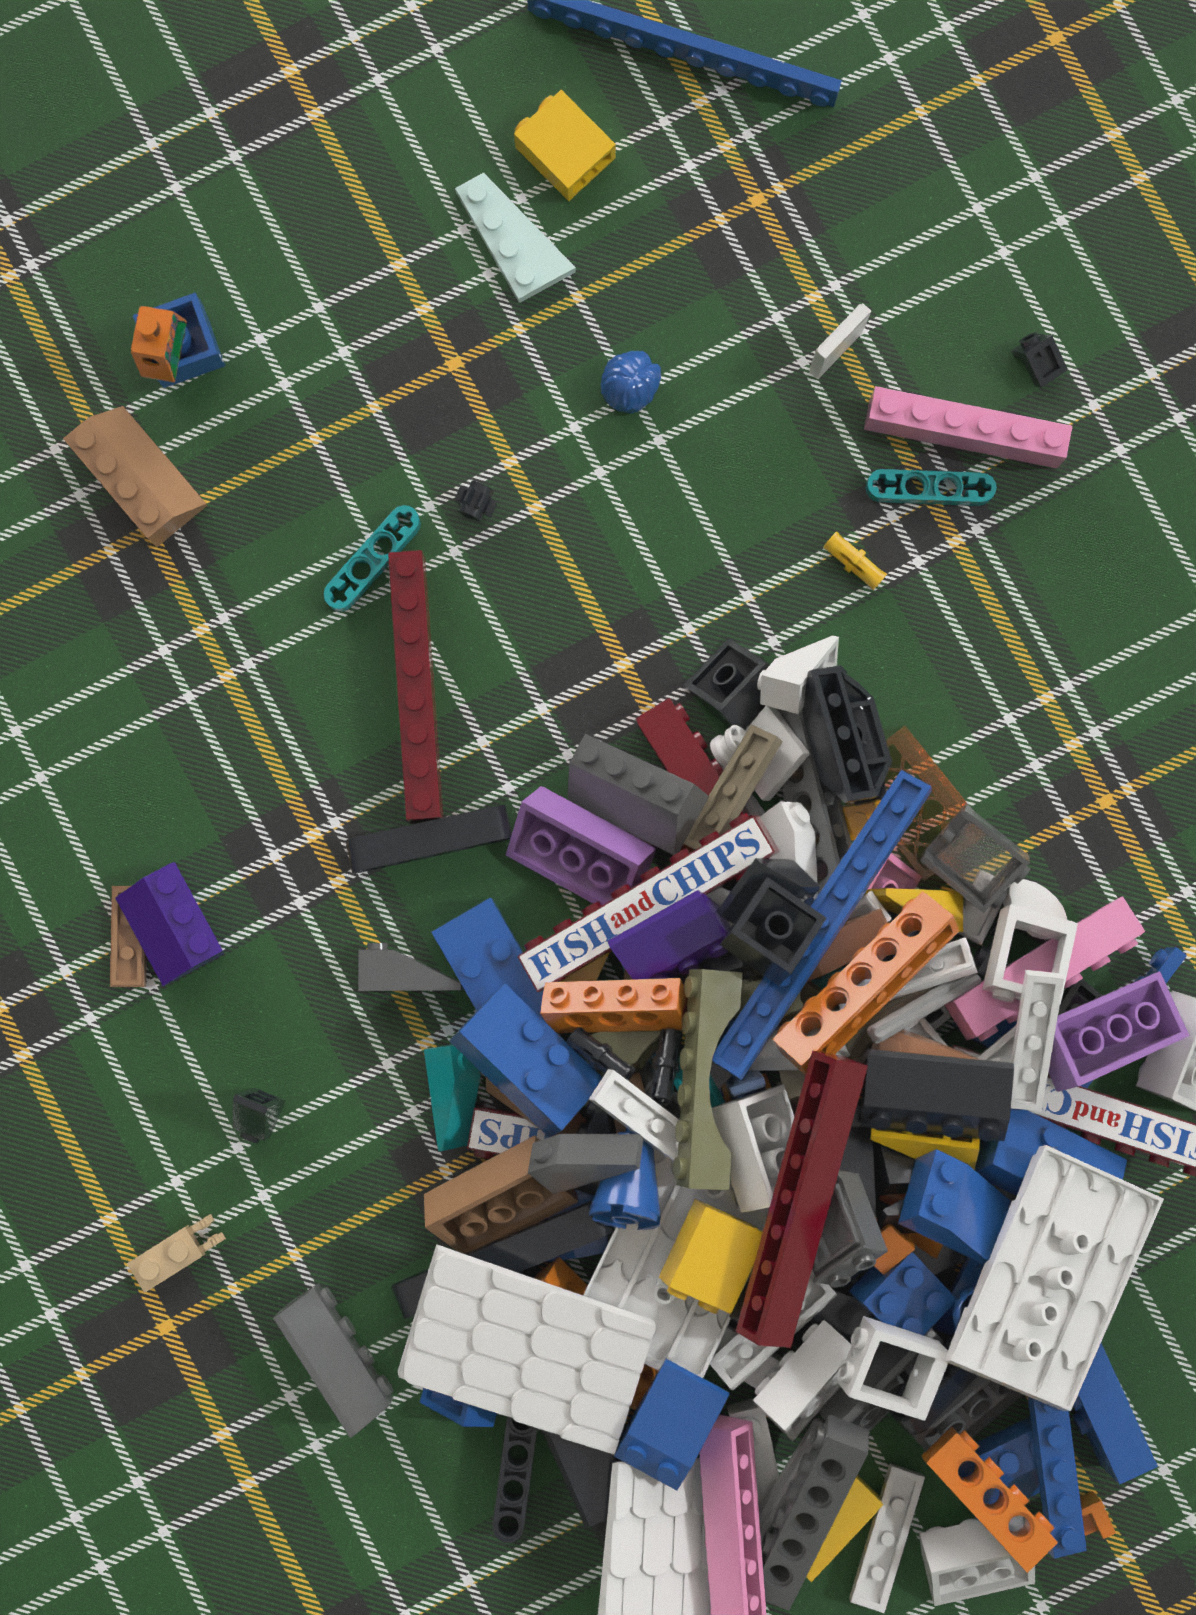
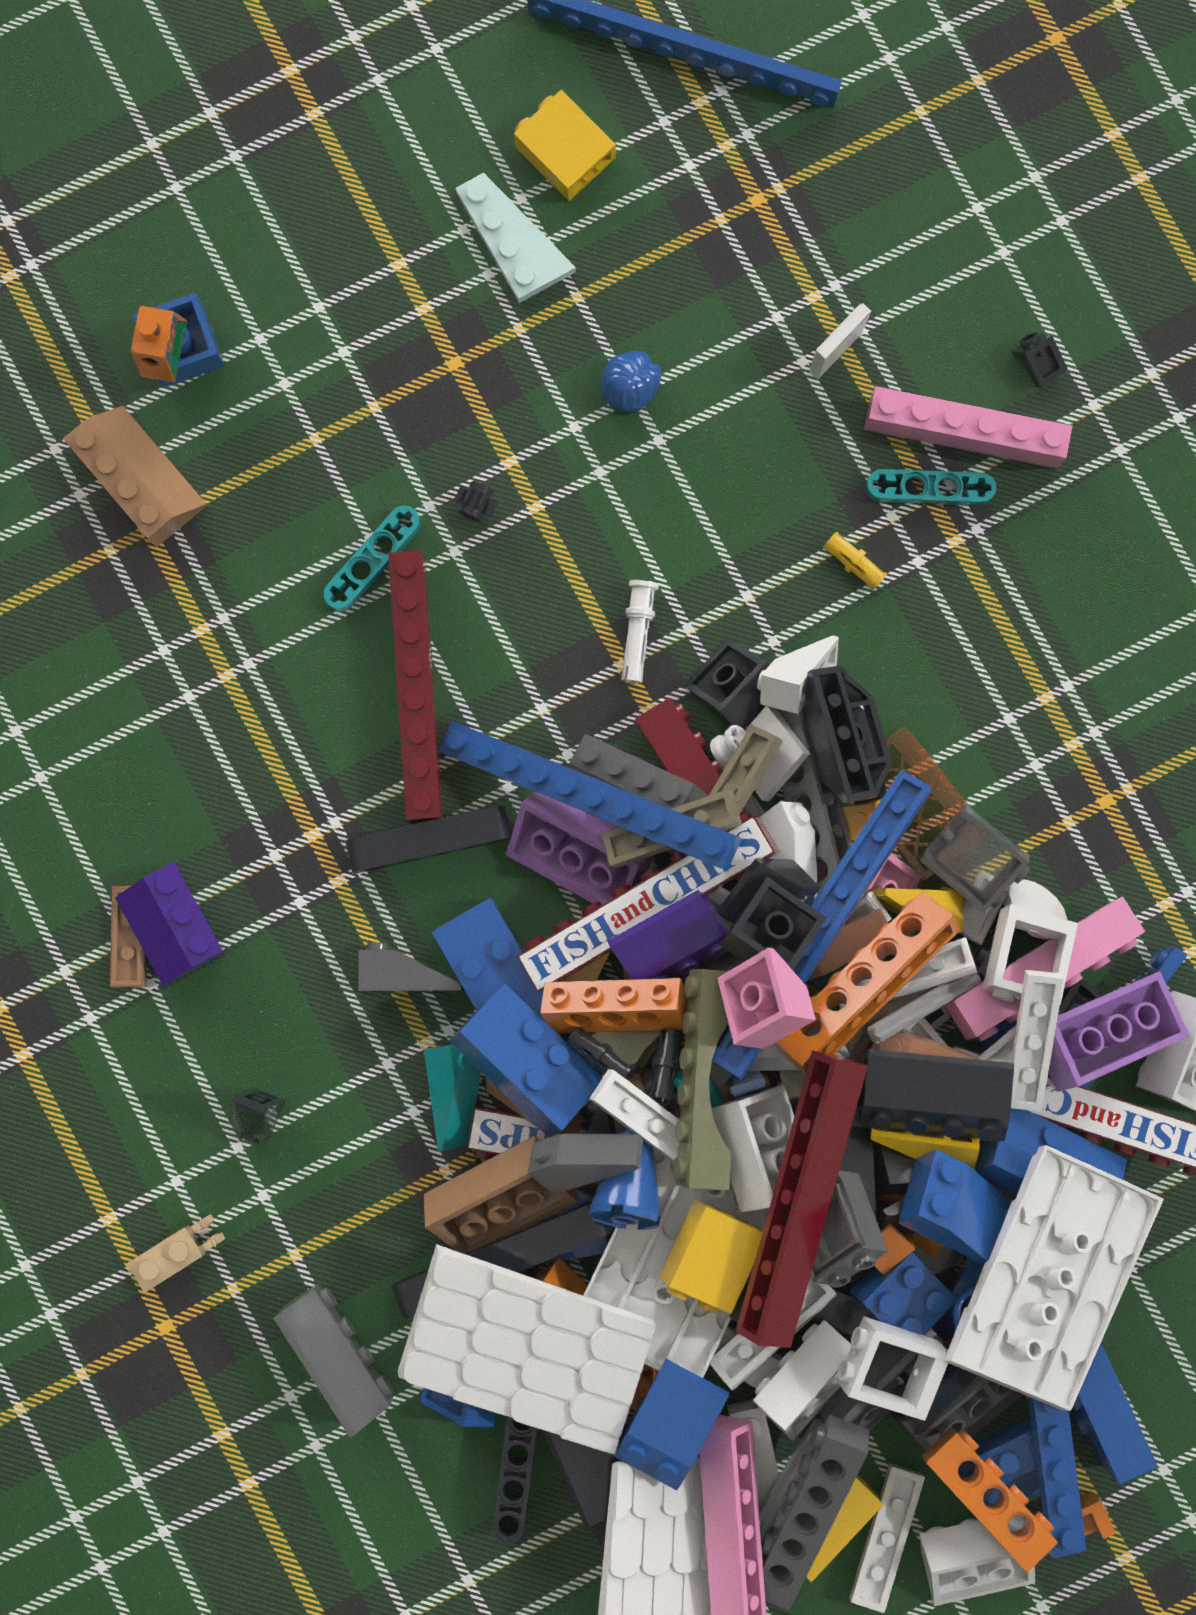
(591, 796): none -> blue plate
(628, 847): none -> dark tan plate
(639, 616): none -> white pin
(764, 1000): none -> bright pink slope

